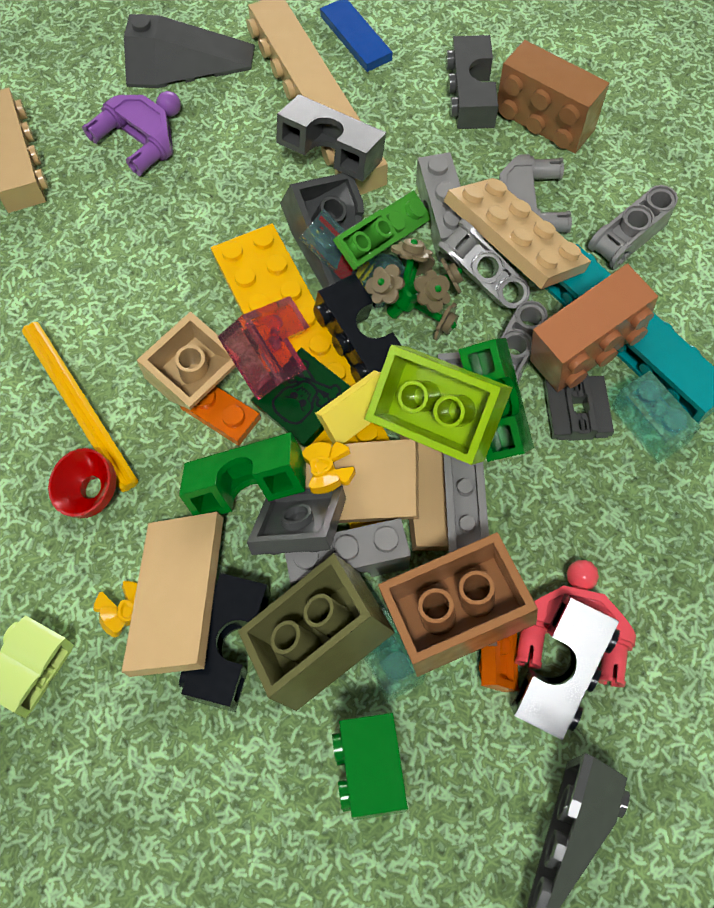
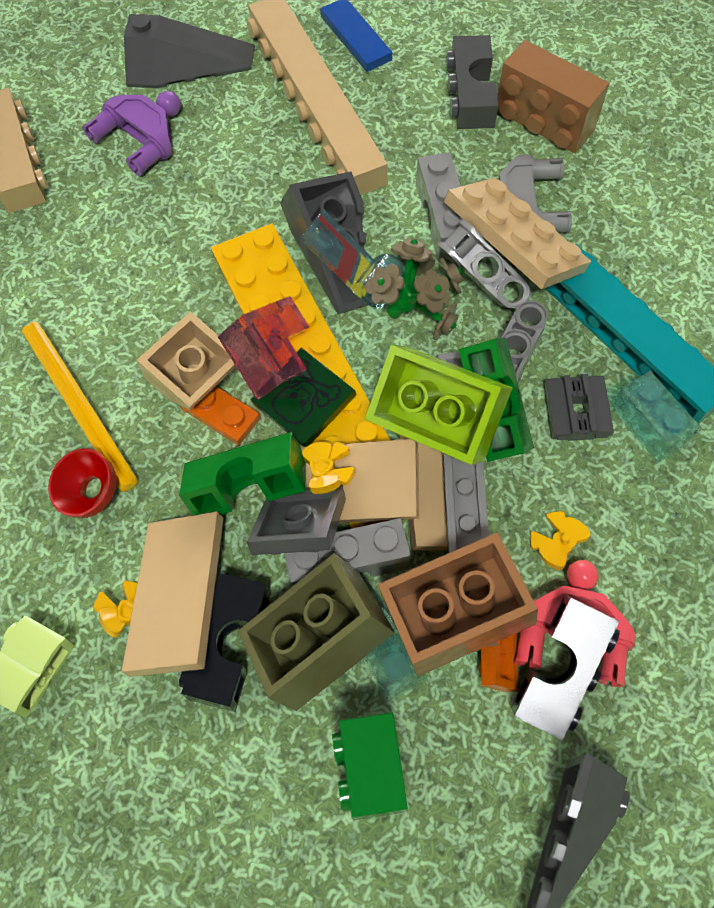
(309, 124): dark grey arch -> none
(340, 310): black arch -> none
(347, 412): light yellow tile -> none
(382, 230): bright green slope -> none
(555, 550): none -> yellow piece
(593, 328): nougat brick -> none
(635, 225): light grey piece -> none

